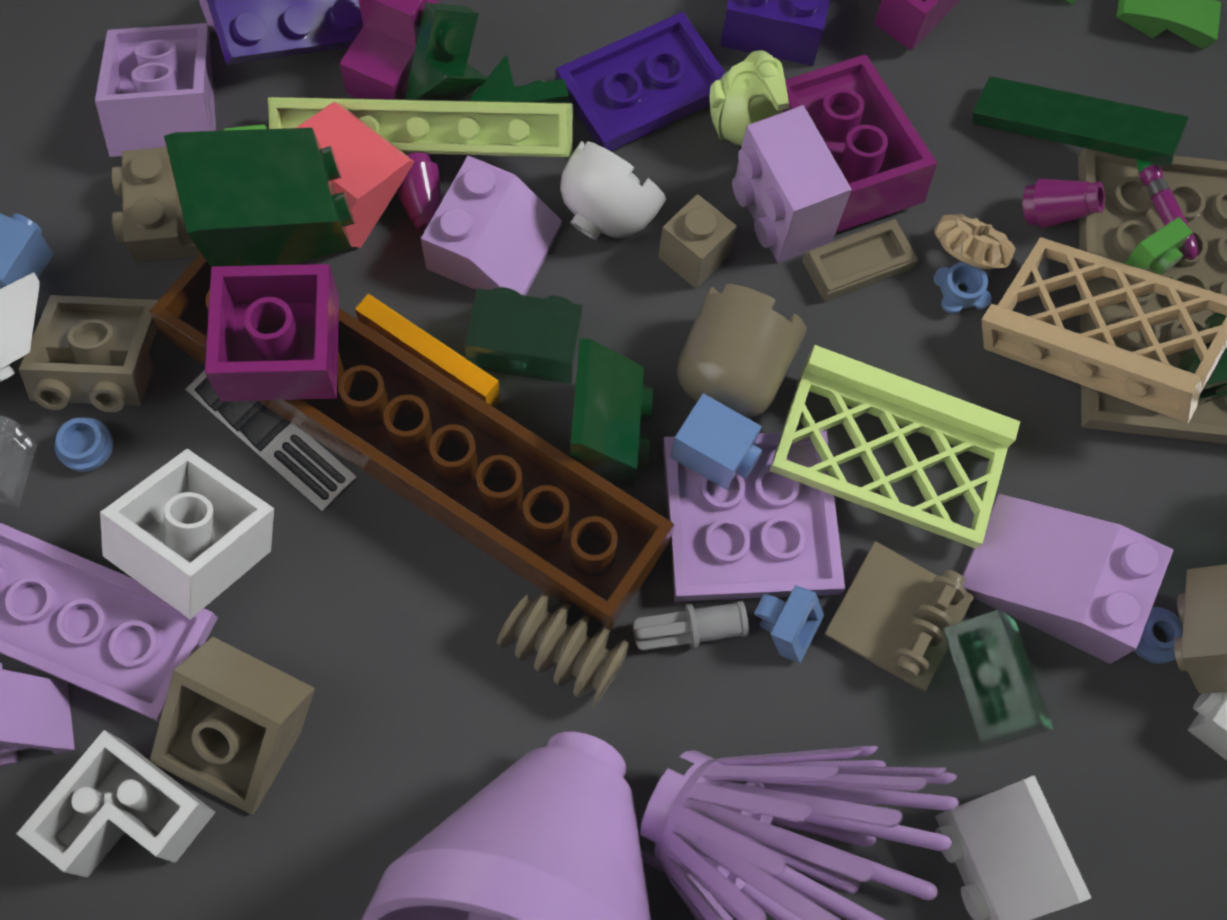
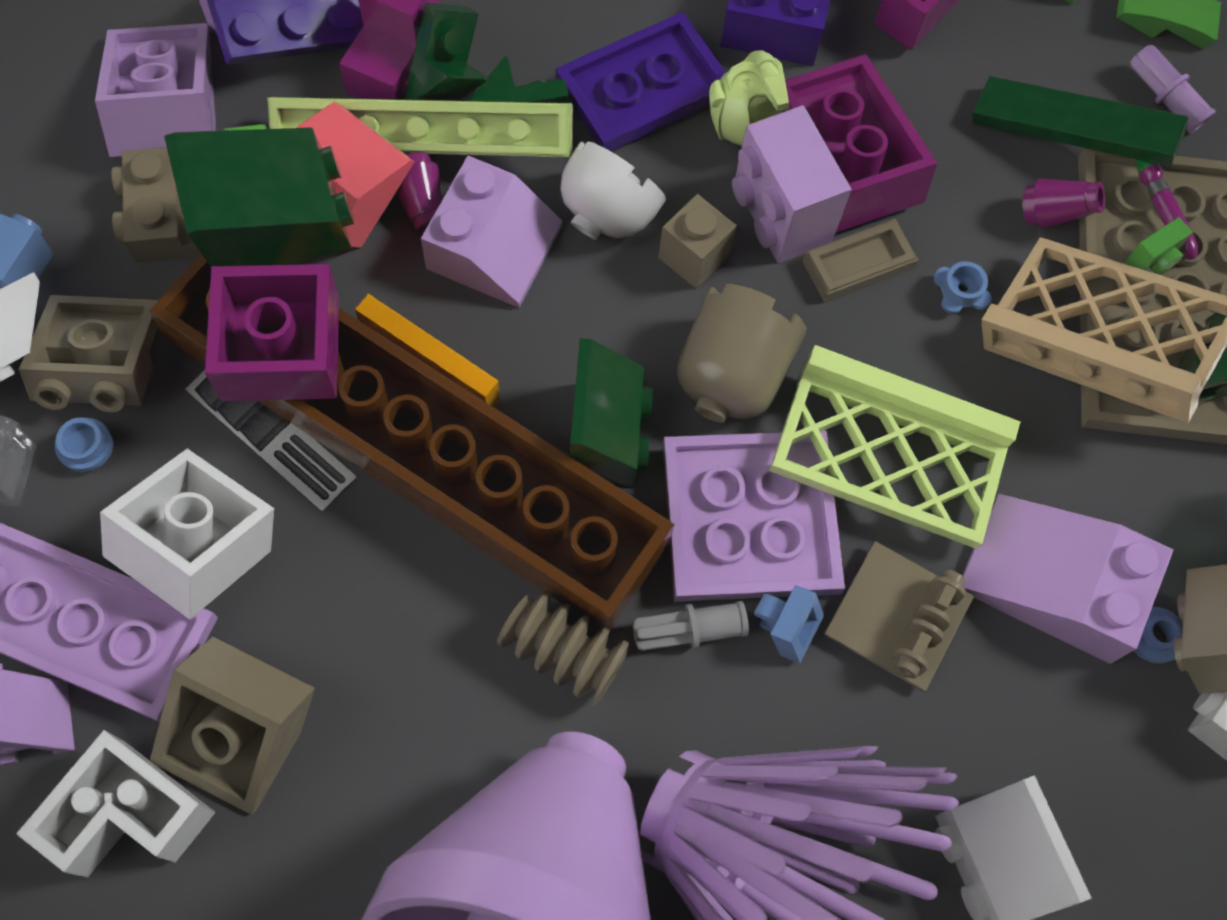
(524, 334): clear green brick -> none
(717, 442): medium blue brick -> none
(974, 242): tan gear -> none
(997, 678): clear green brick -> none
(1171, 87): none -> lavender axle

